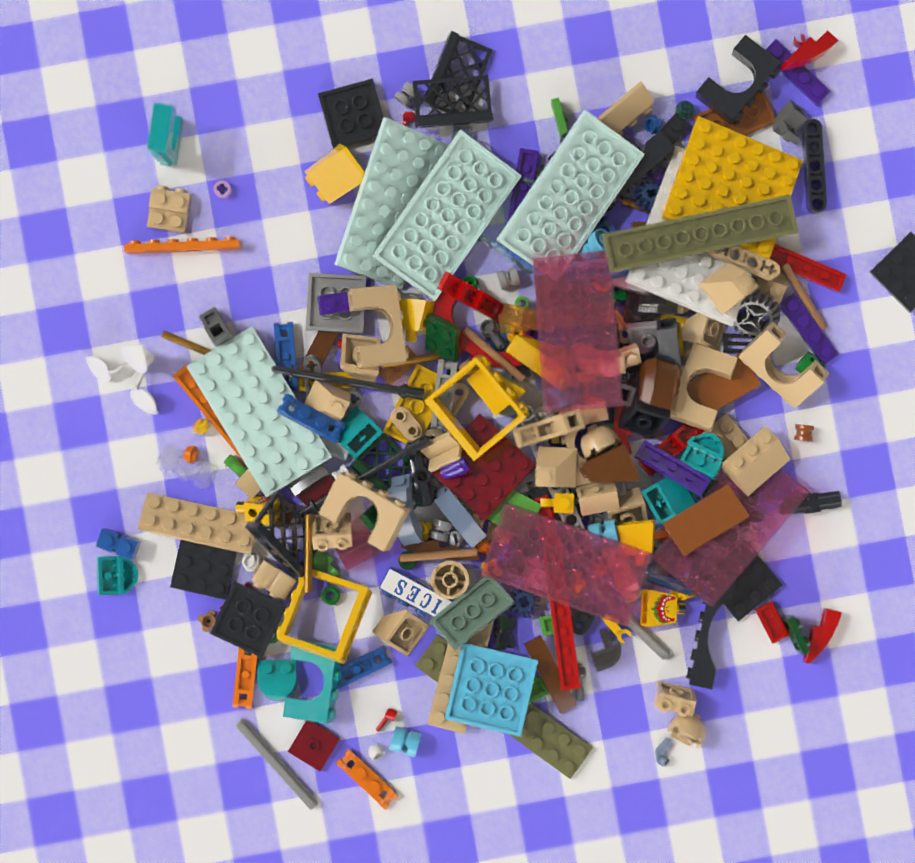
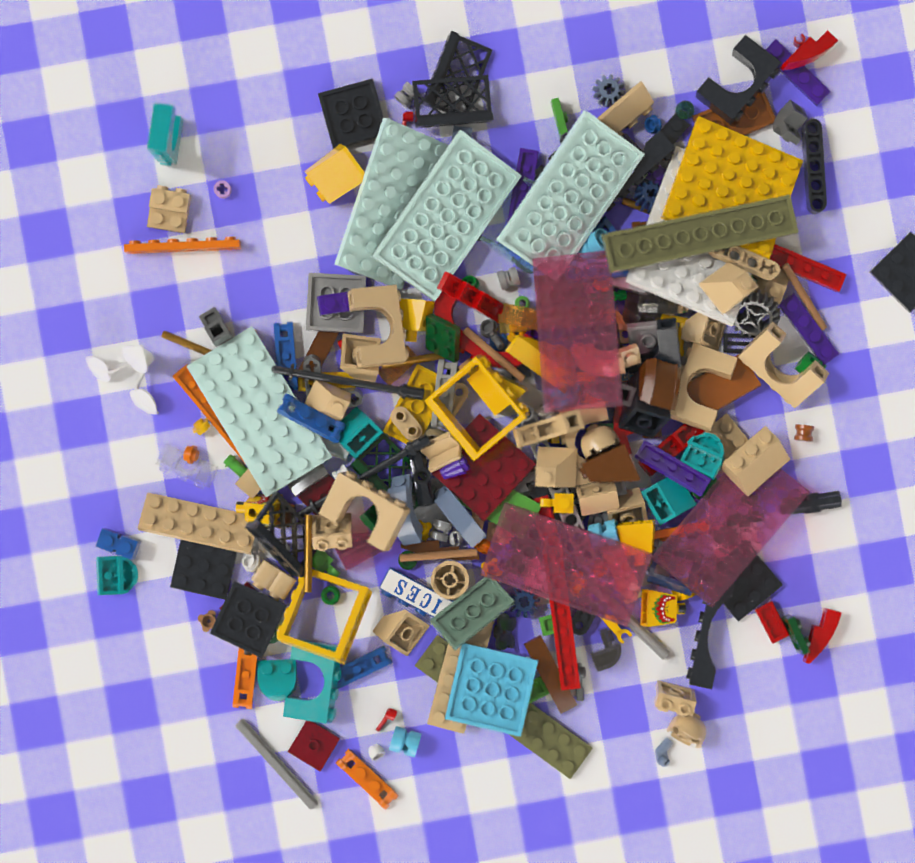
(601, 85): none -> sand blue gear
(706, 520): dark orange tile -> none

